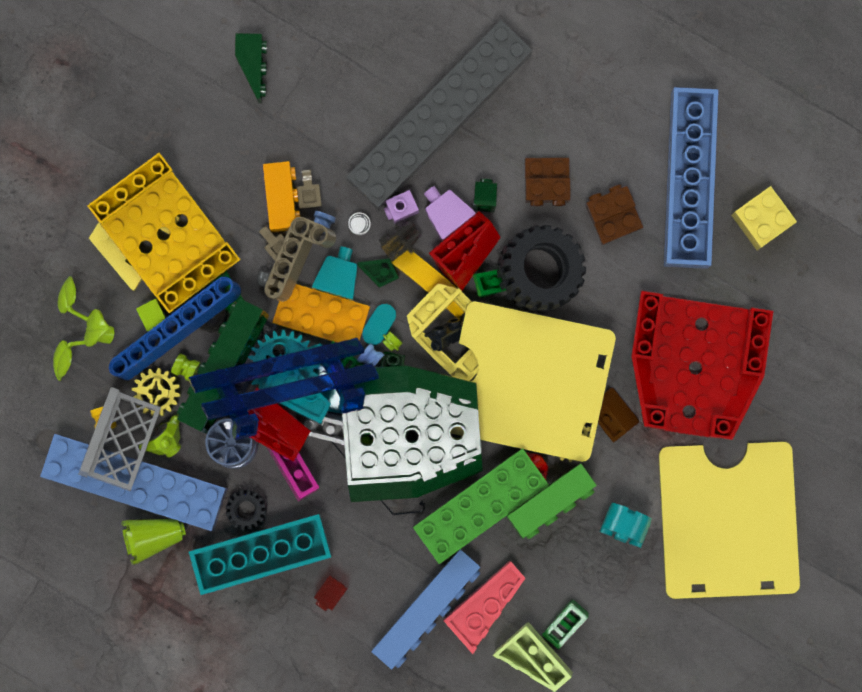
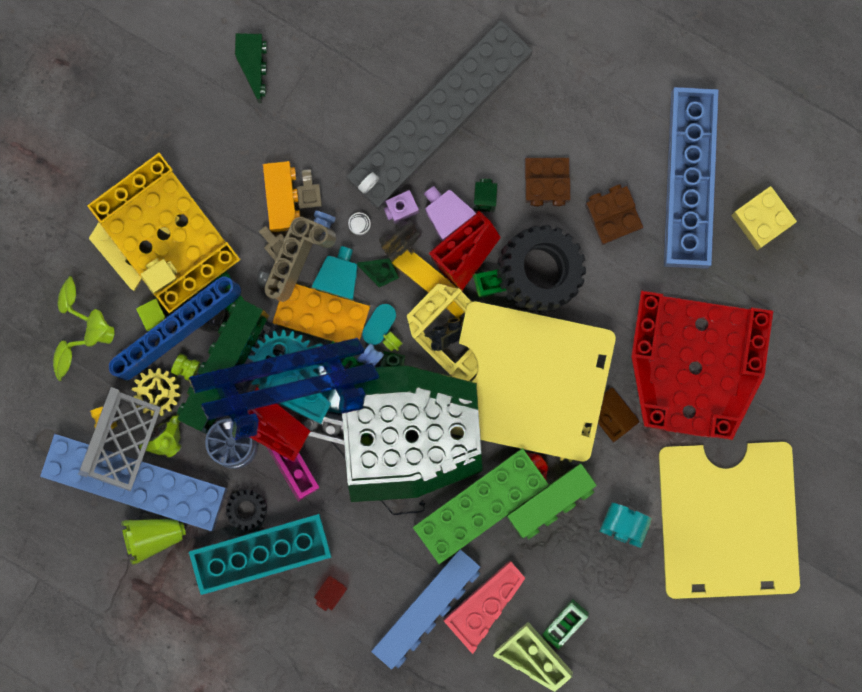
(158, 275): none -> light yellow brick
(368, 182): none -> white tile

